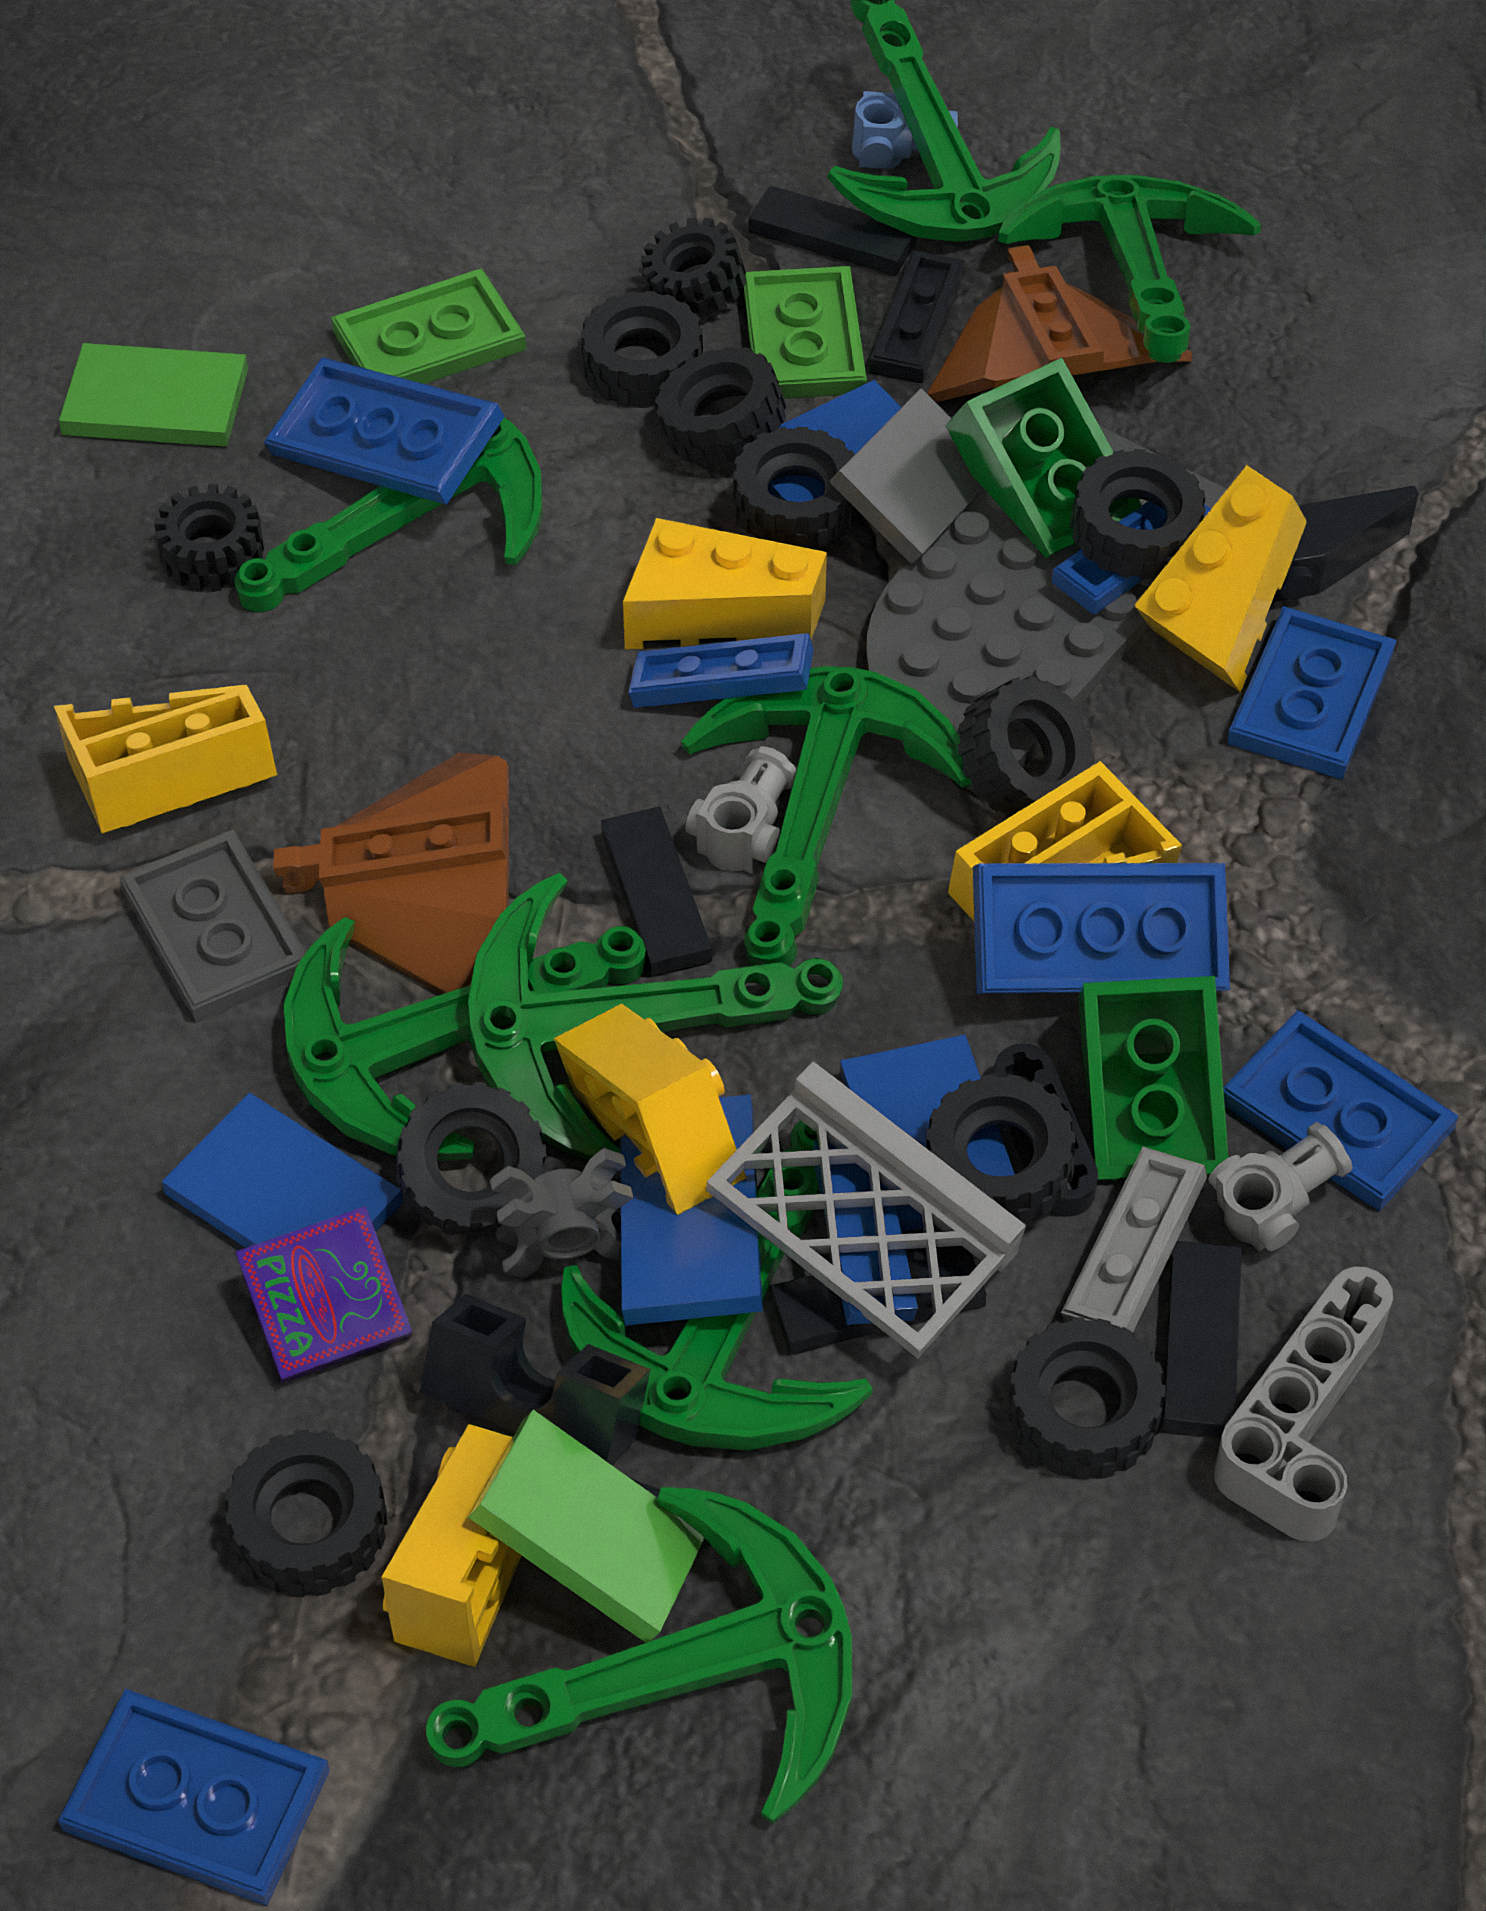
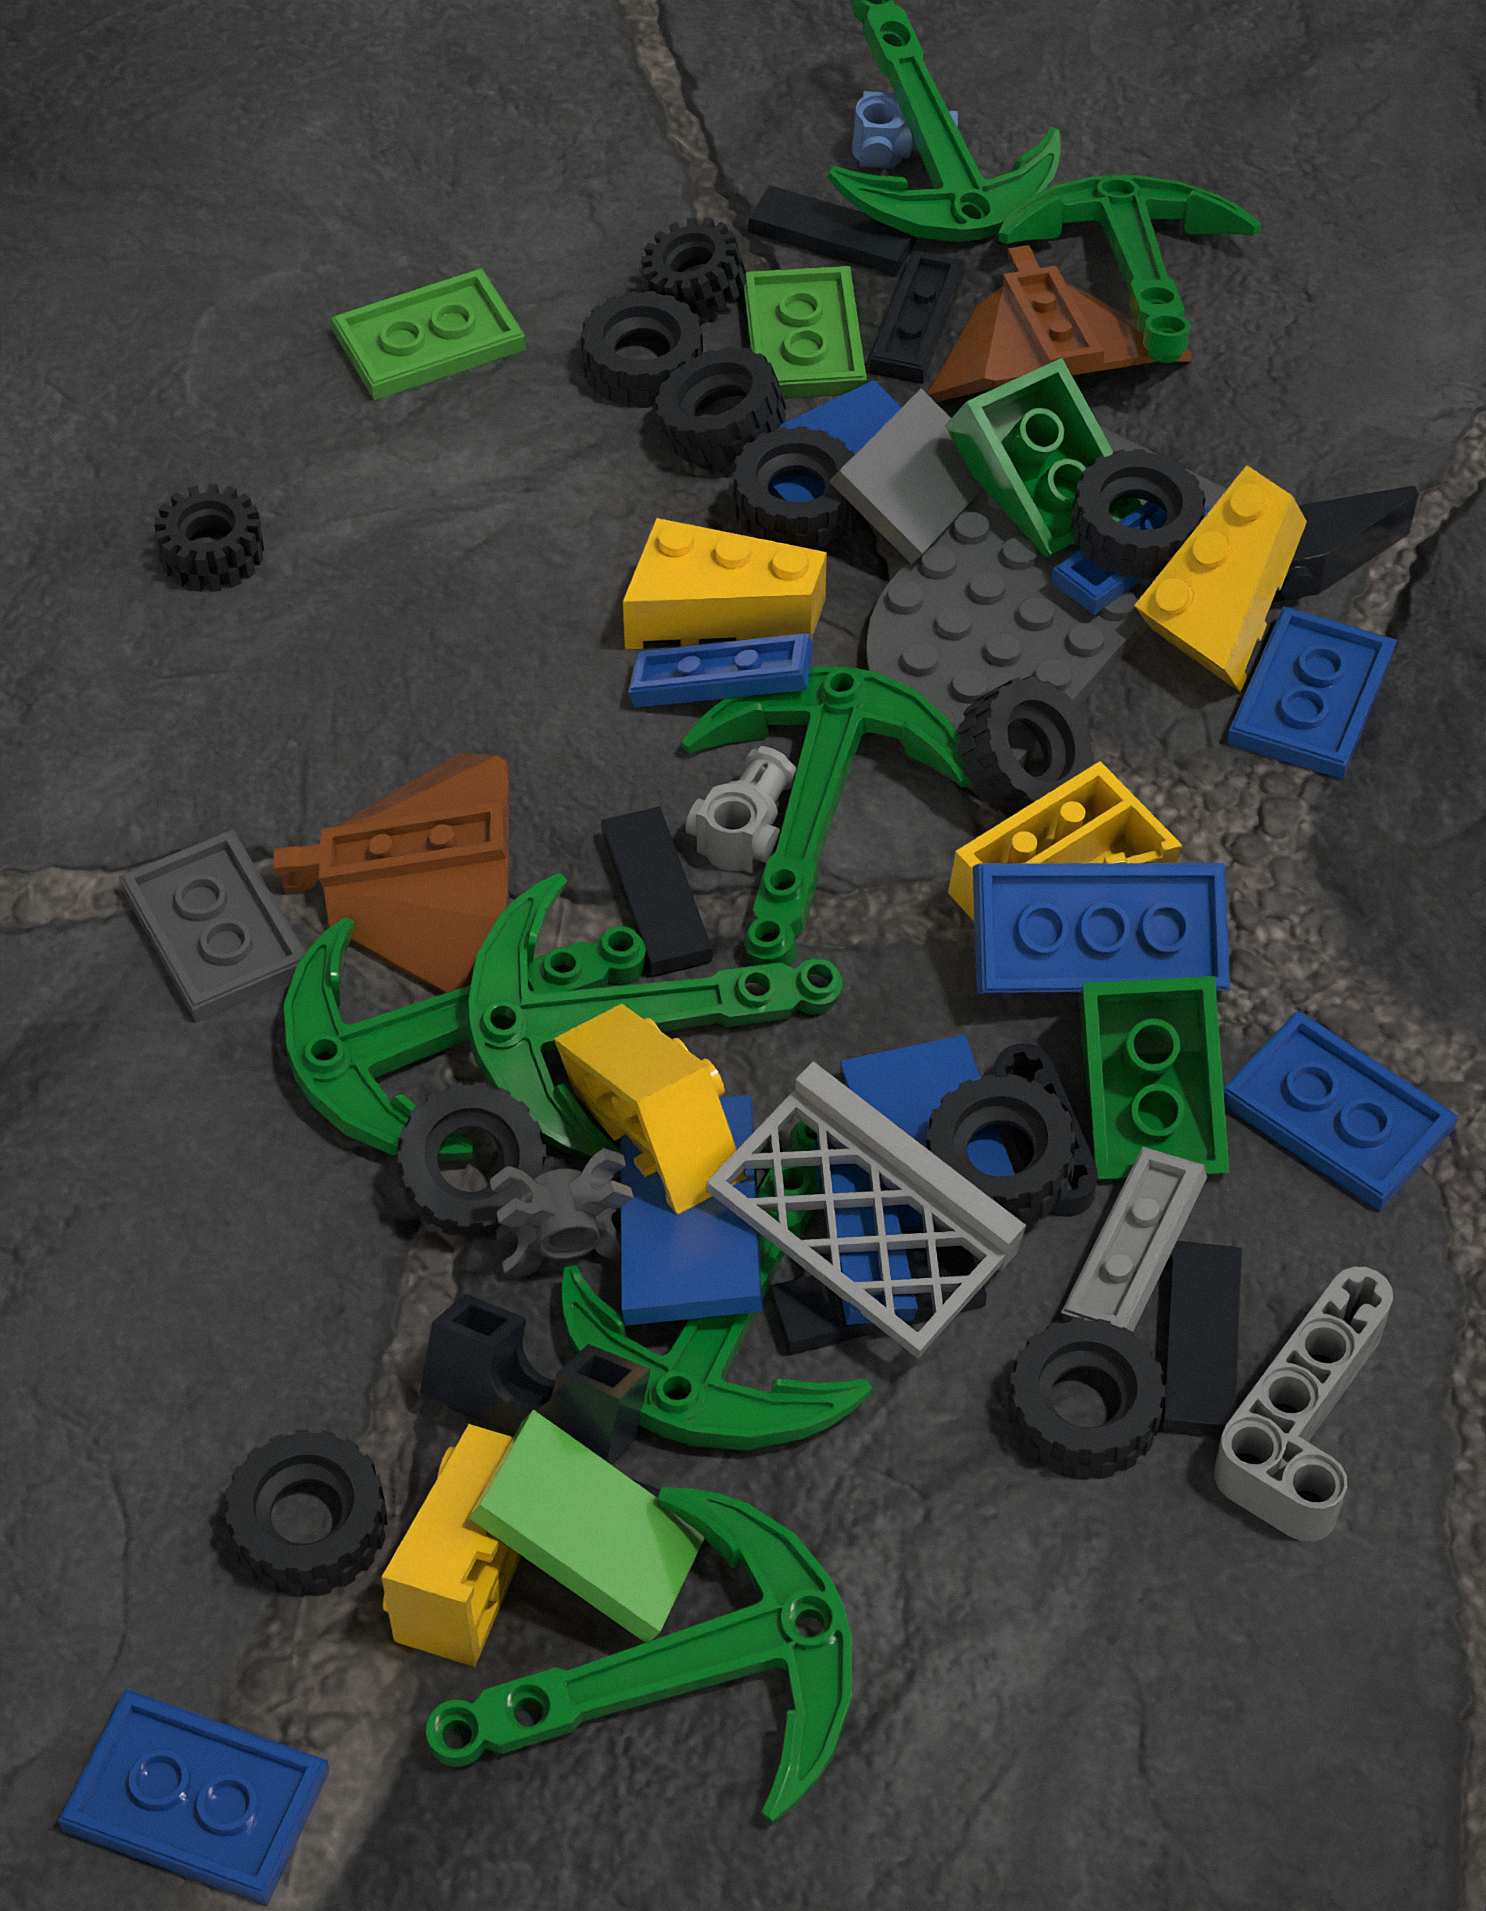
(154, 394): bright green tile -> none
(165, 754): yellow wedge -> none
(273, 1176): blue tile -> none
(323, 1294): dark purple tile -> none
(326, 546): green piece -> none
(384, 430): blue tile -> none
(1280, 1181): light grey connector -> none

